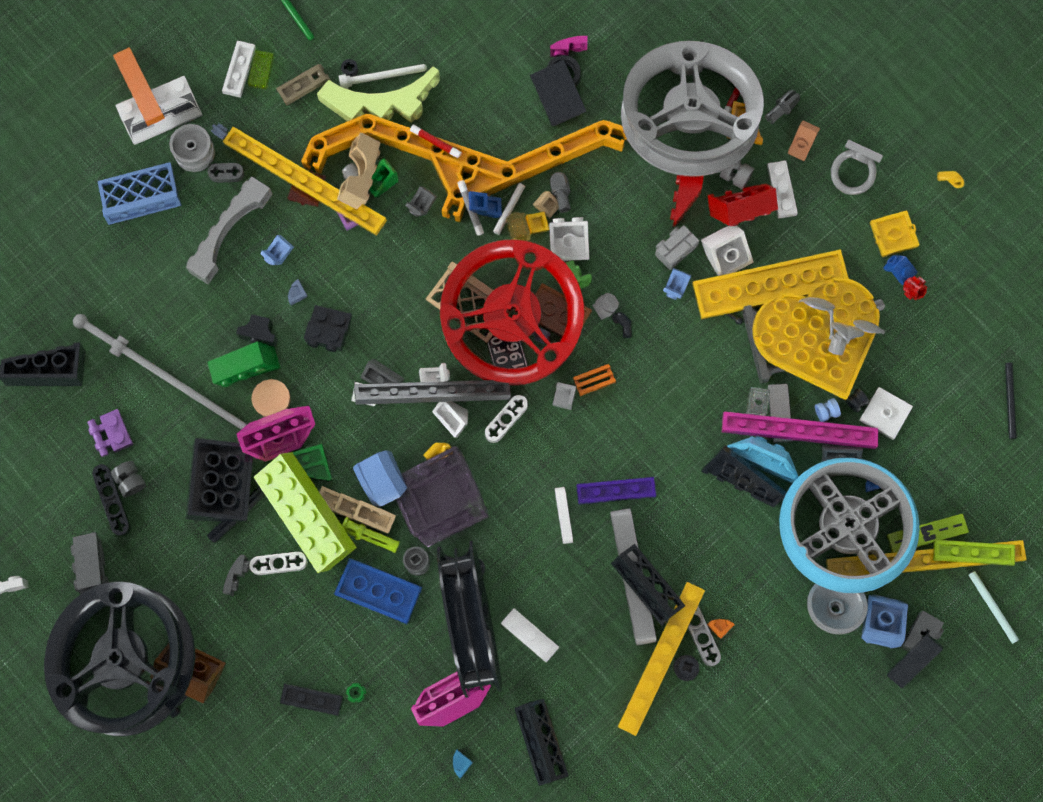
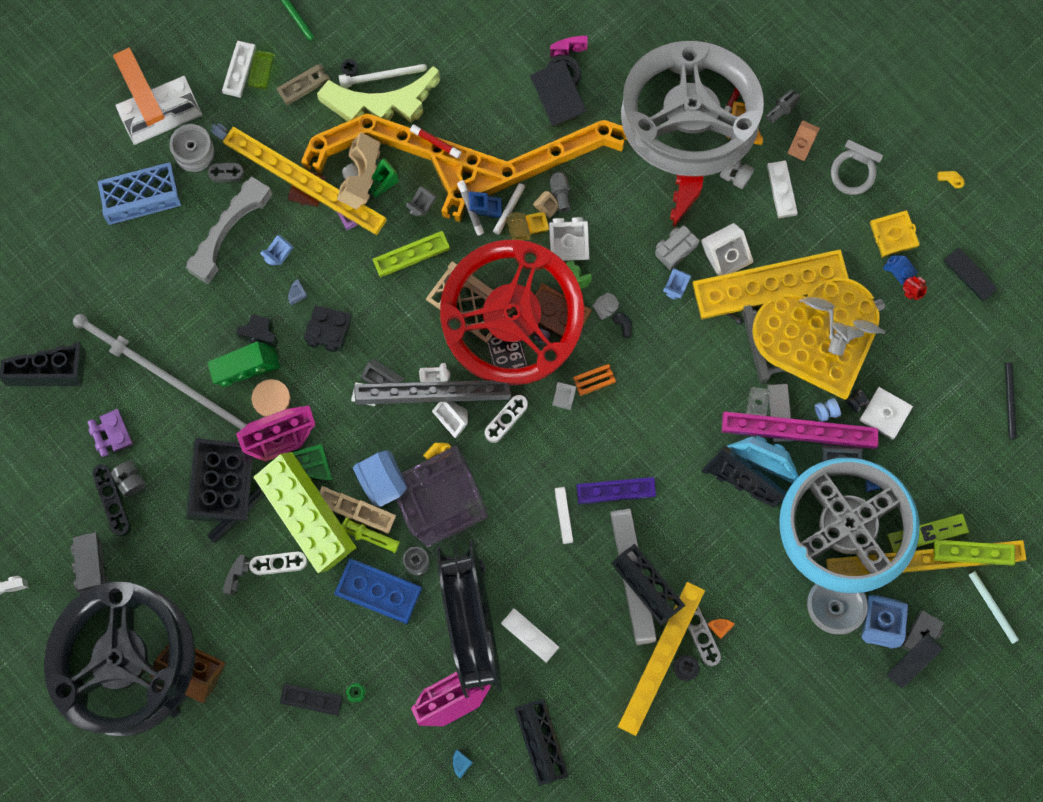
(411, 254): none -> lime plate
(743, 205): red wedge -> none
(970, 274): none -> black tile

